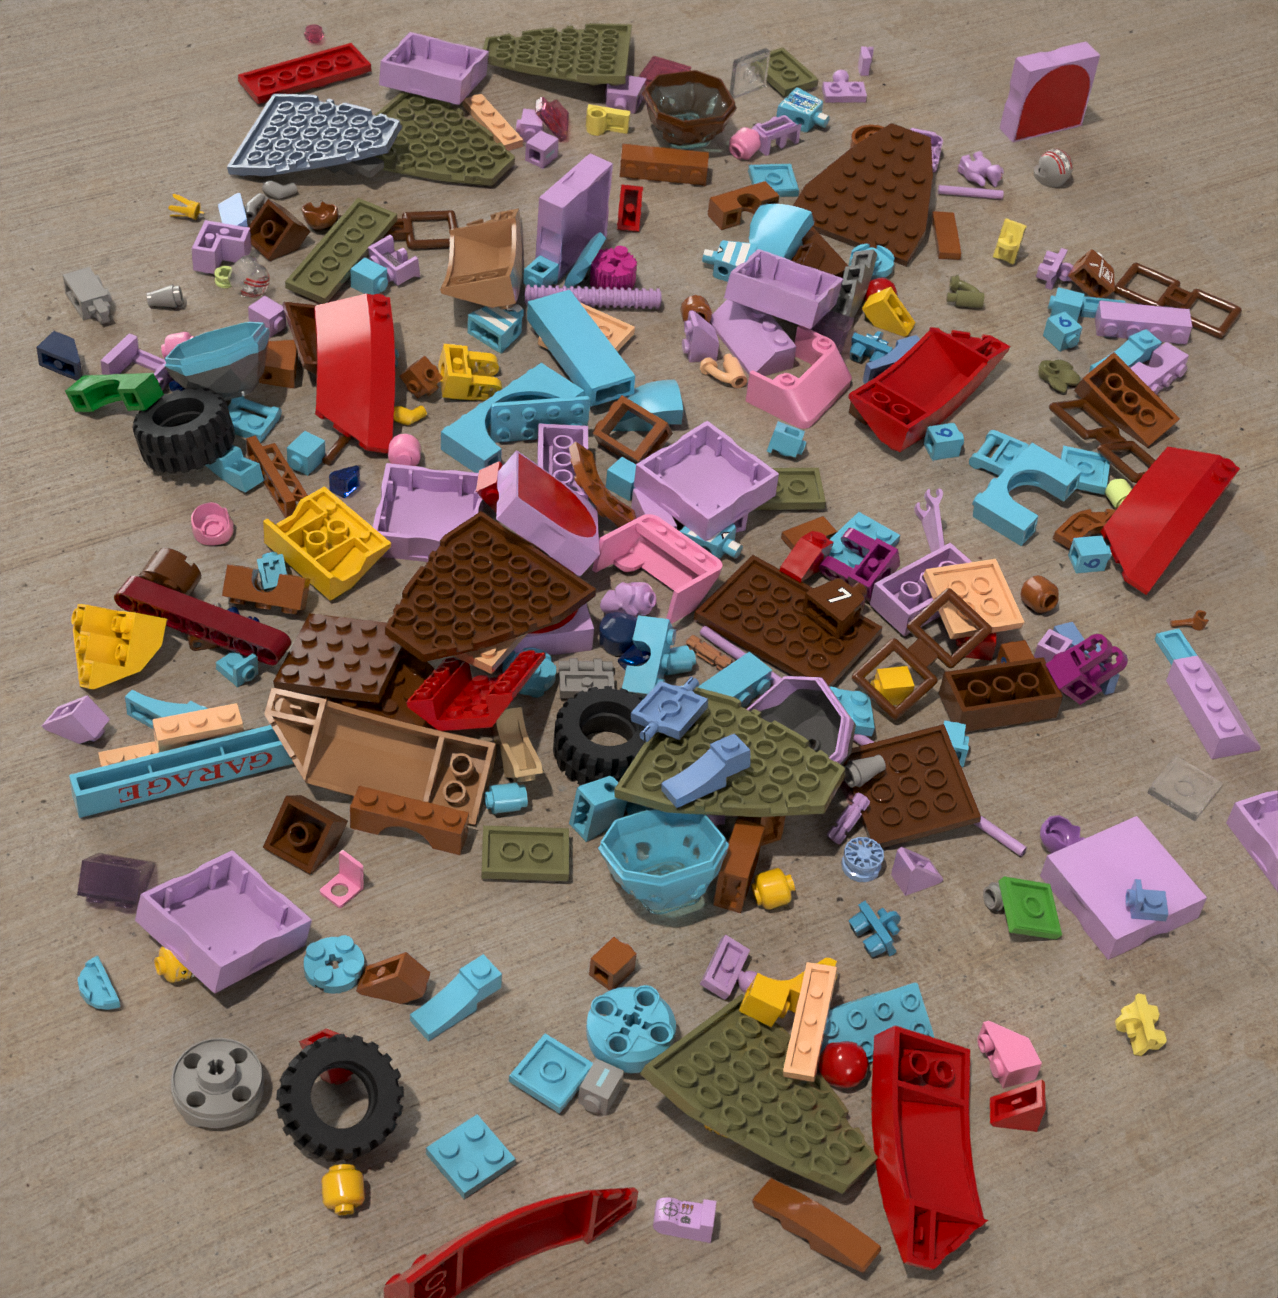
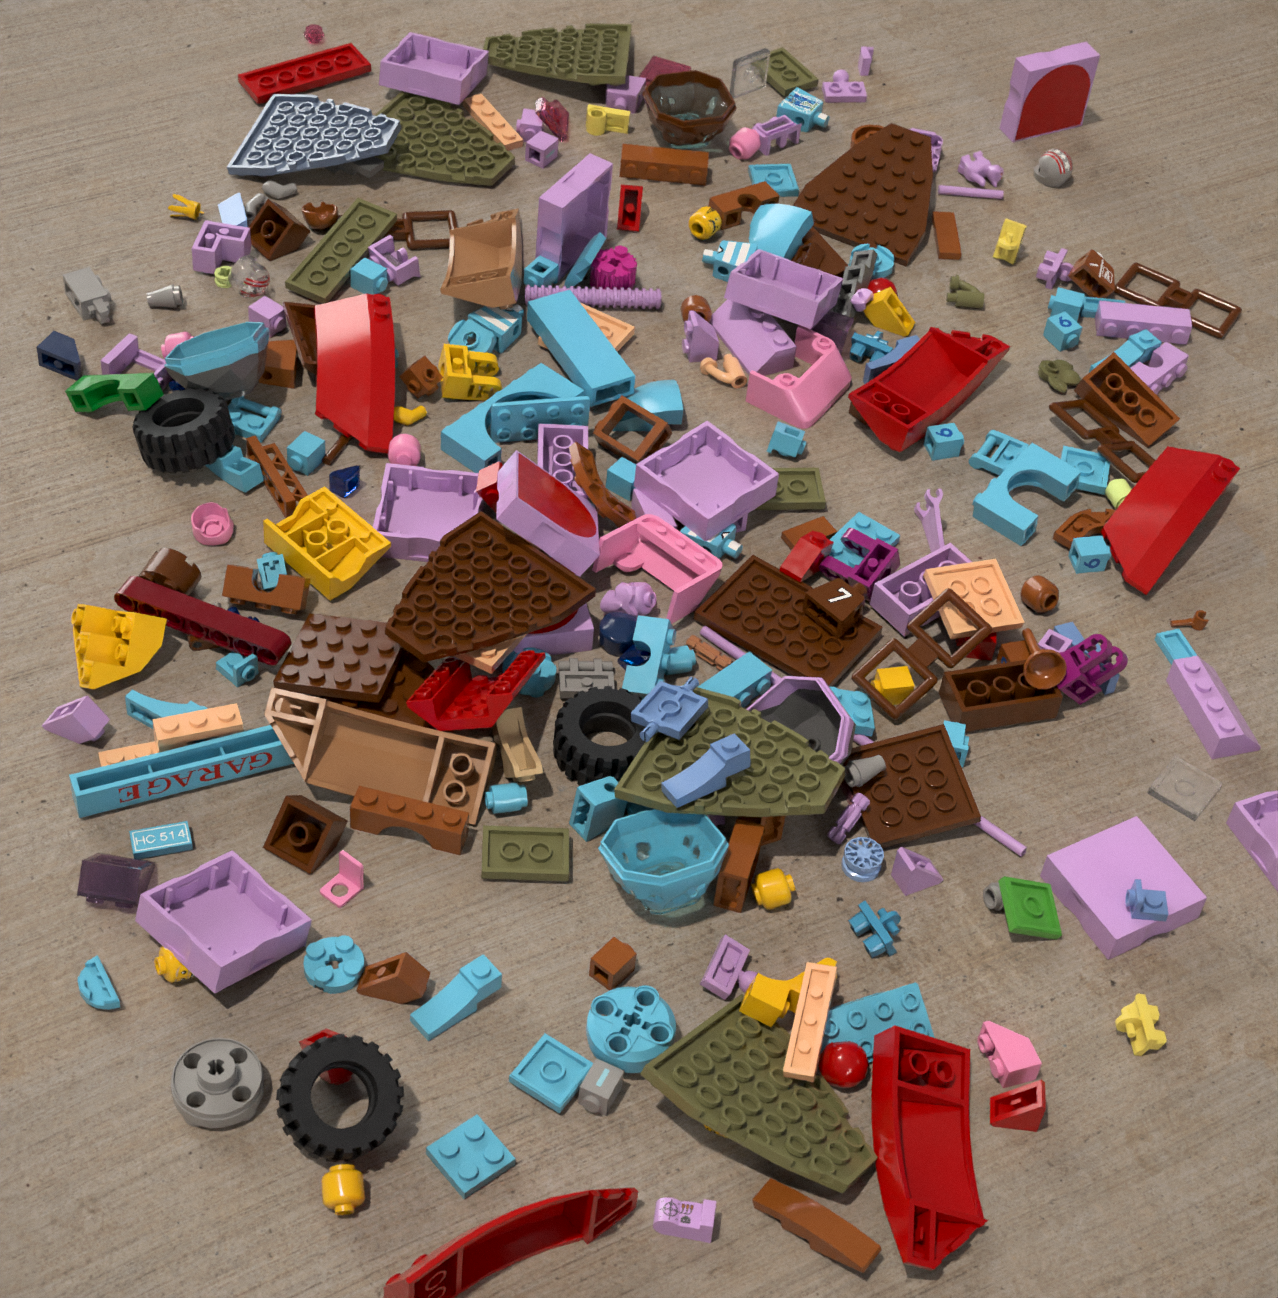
(161, 840): none -> medium azure tile
(468, 329): none -> medium azure plate
(705, 223): none -> yellow head
(860, 298): none -> lavender piece
(1044, 666): none -> dark orange piece
(1059, 833): medium lavender hair -> none

